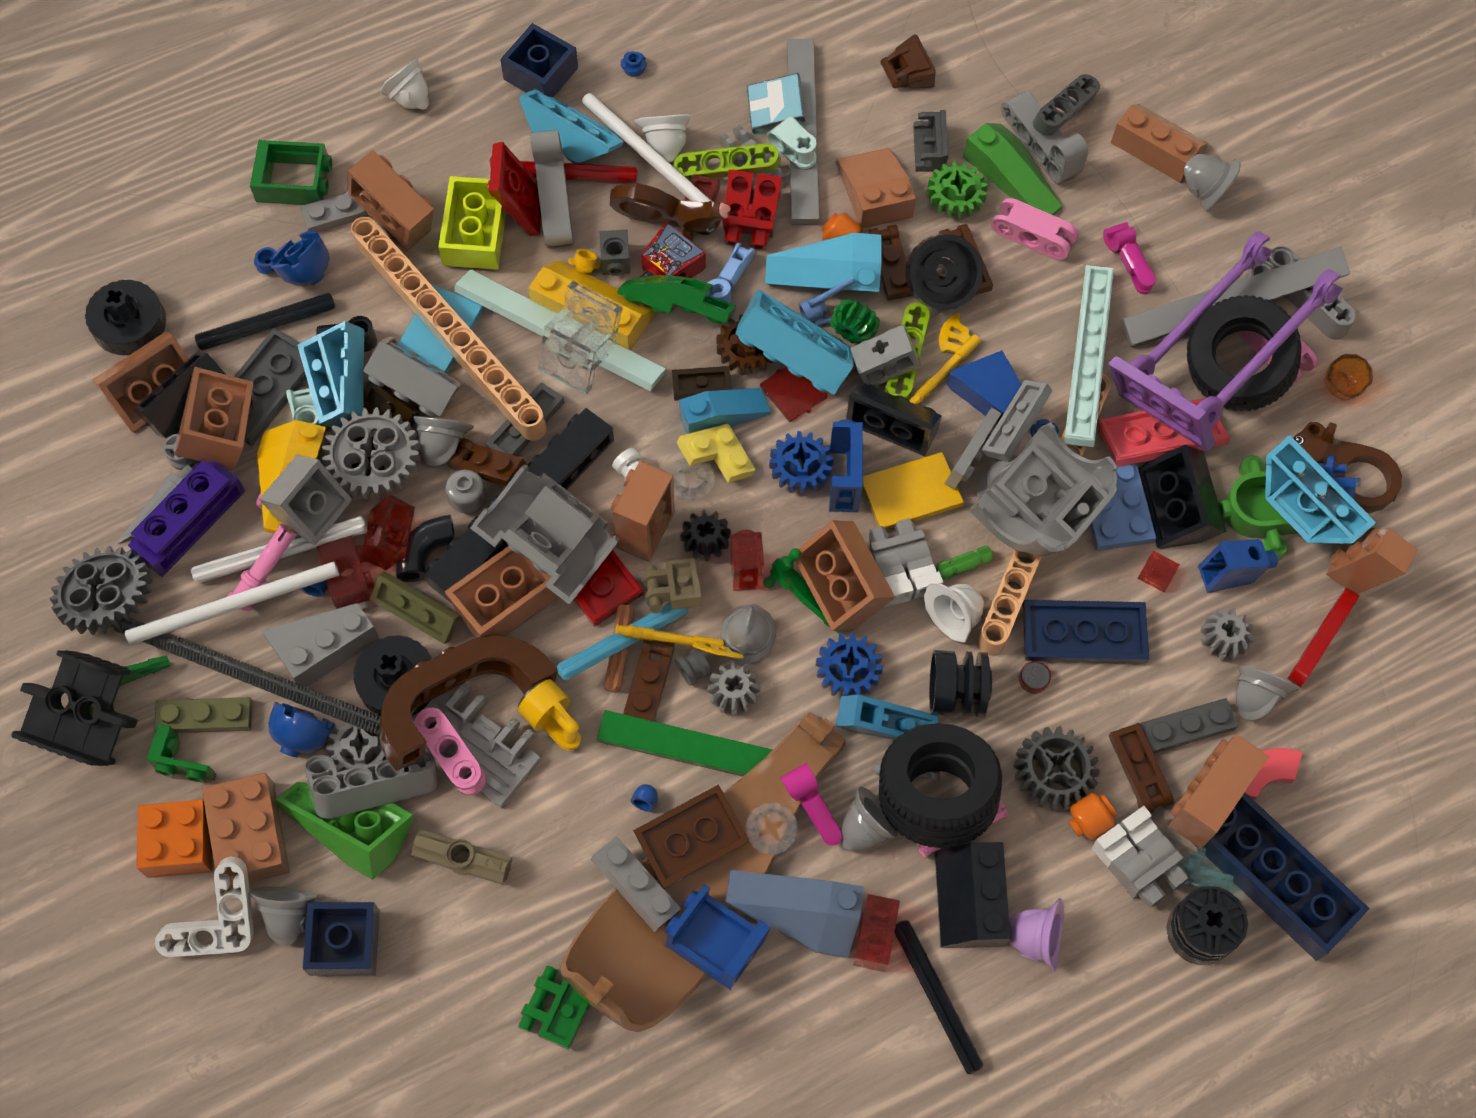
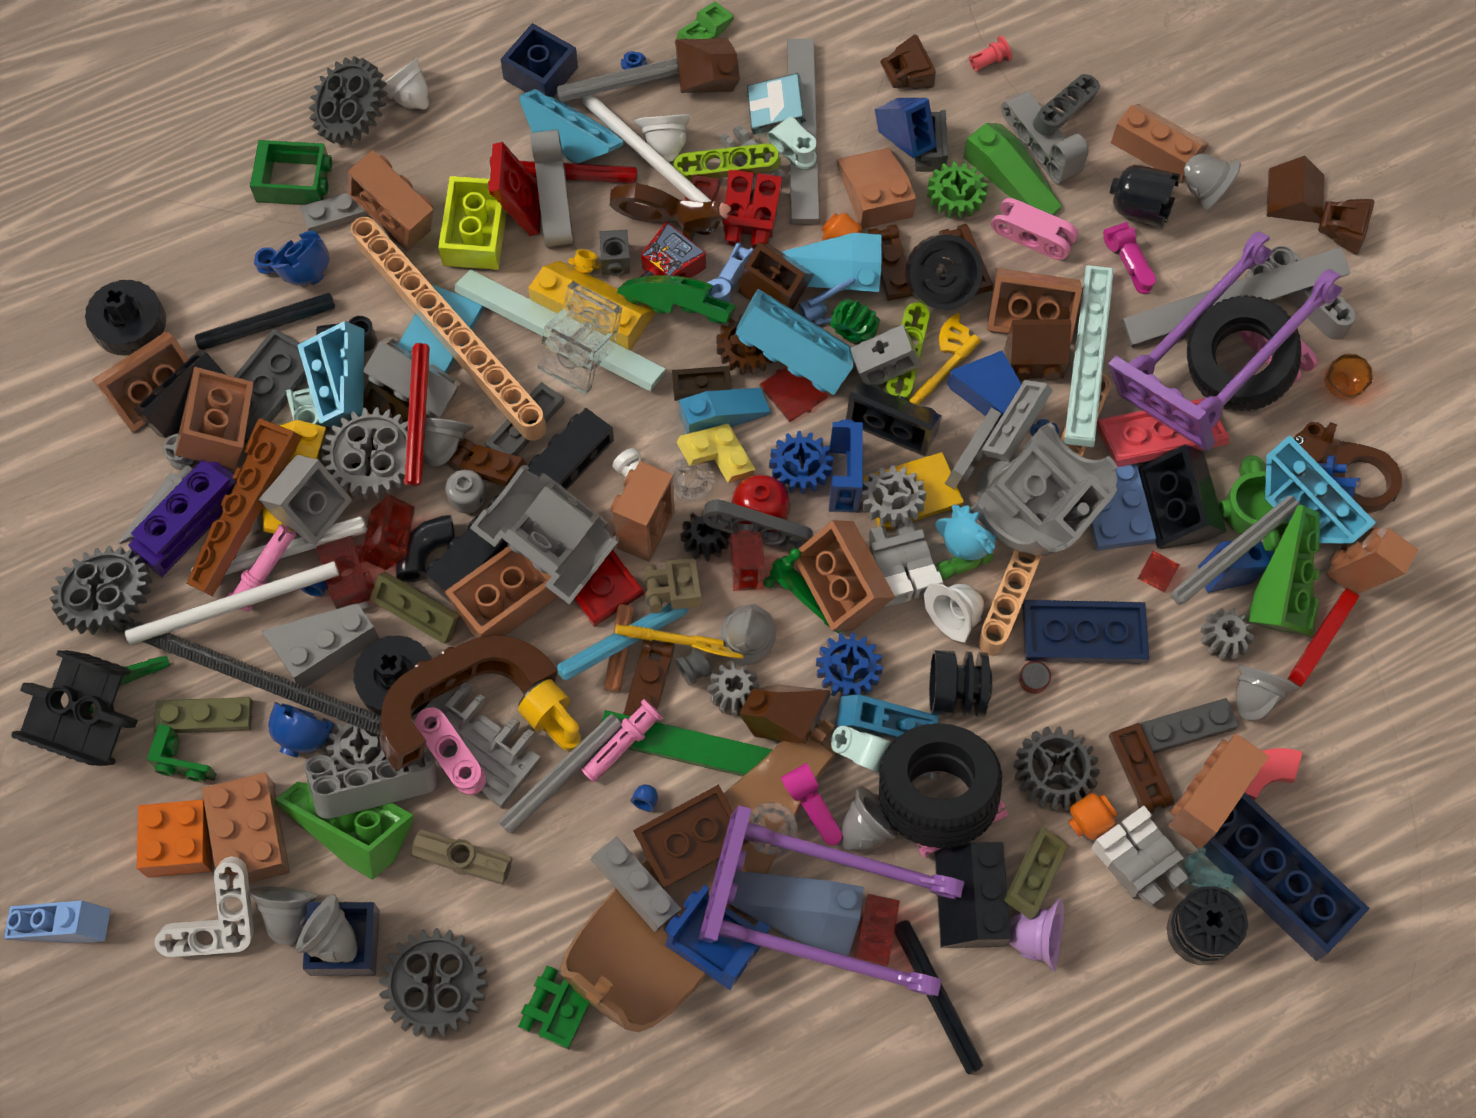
(58, 922): none -> light blue slope
(267, 457): none -> dark orange wing
(328, 934): none -> light grey piece
(348, 100): none -> dark grey gear
(417, 414): none -> red axle
(463, 982): none -> dark grey gear
(560, 774): none -> light grey axle
(617, 80): none -> light grey axle
(631, 730): none -> bright pink pin
(707, 65): none -> reddish brown slope
(708, 24): none -> bright green slope
(724, 892): none -> medium lavender piece
(726, 517): none -> dark grey beam
(763, 495): none -> red cylinder
(775, 275): none -> reddish brown slope
(784, 712): none -> reddish brown slope
(860, 747): none -> light aqua piece
(890, 496): none -> light grey gear
(907, 124): none -> blue slope
(964, 536): none -> medium azure hair
(992, 54): none -> coral pin
(1031, 296): none -> nougat slope
(1036, 873): none -> olive plate
(1039, 348): none -> reddish brown slope
(1144, 194): none -> black cylinder
(1234, 550): none -> light grey axle
(1286, 590): none -> bright green wedge
(1296, 191): none -> reddish brown slope
(1351, 222): none -> reddish brown piece

